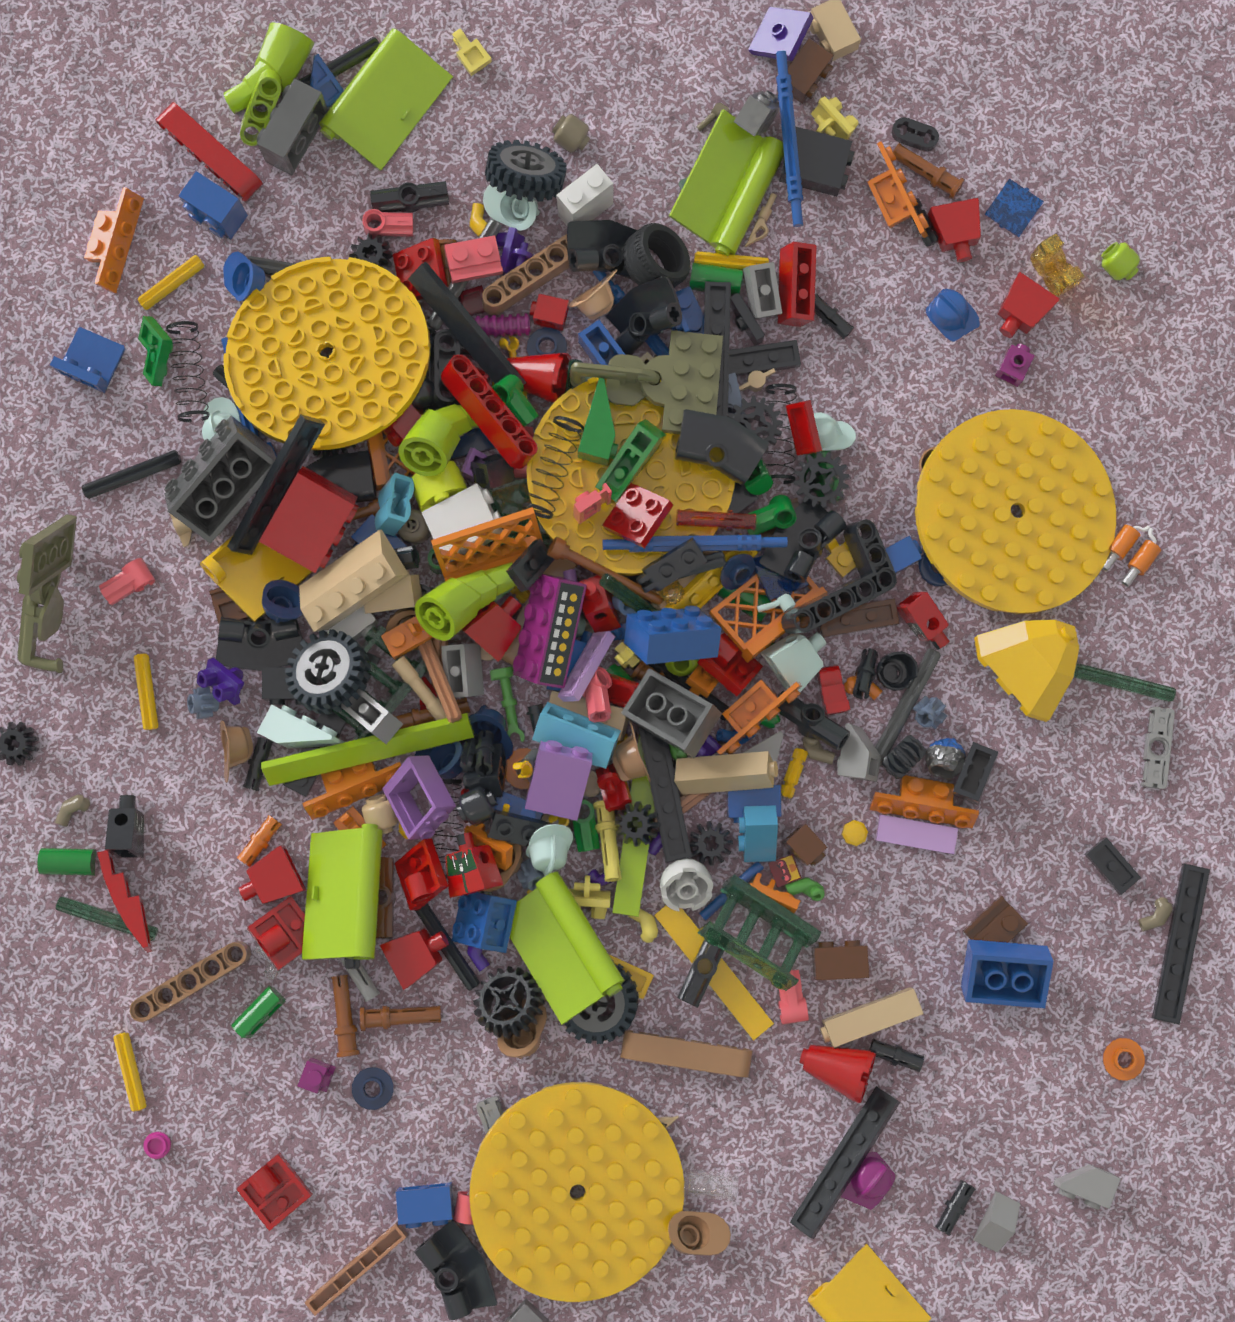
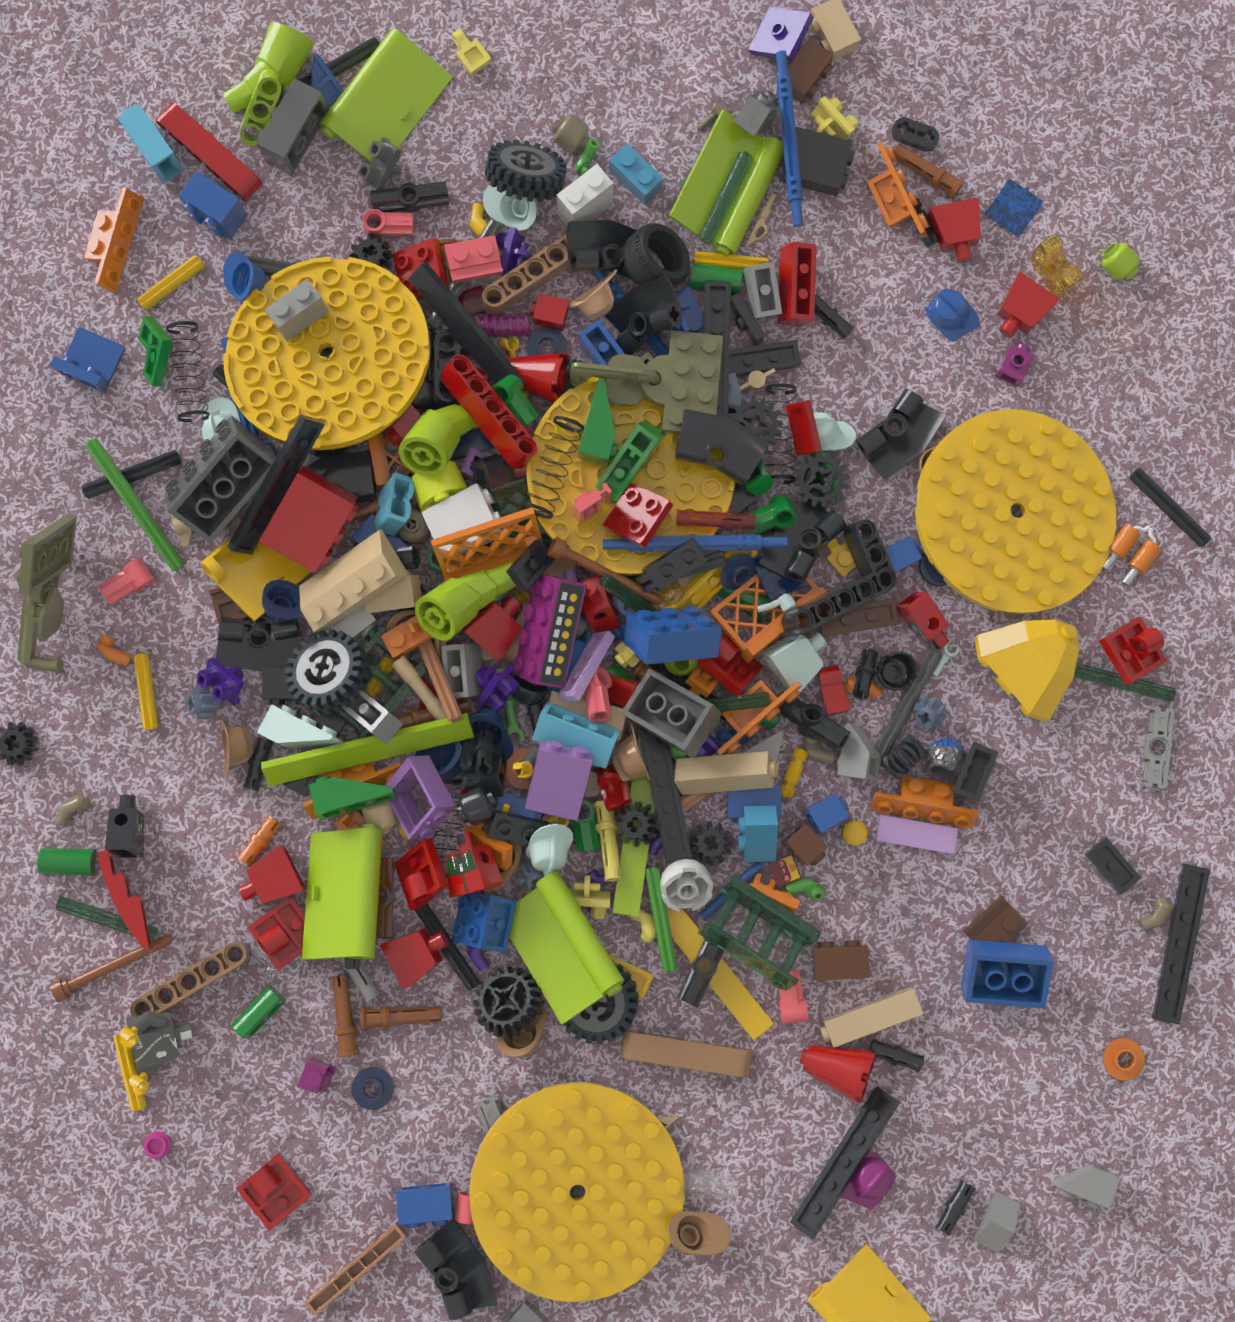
(62, 989): none -> dark orange piece
(111, 653): none -> orange arm
(134, 504): none -> bright green axle
(150, 143): none -> medium azure brick
(152, 1043): none -> dark grey torso
(296, 310): none -> light grey brick
(341, 796): none -> green slope
(373, 684): none -> yellow axle
(383, 163): none -> dark grey hips
(493, 684): none -> dark purple hips
(528, 692): none -> black hair
(587, 156): none -> bright green arm
(635, 174): none -> dark azure brick
(661, 920): none -> bright green axle
(725, 197): none -> clear green axle
(741, 702): none -> clear green axle
(826, 813): none -> blue brick
(893, 451): none -> black panel
(944, 658): none -> light aqua hand
(1134, 650): none -> red plate
(1170, 507): none -> black axle

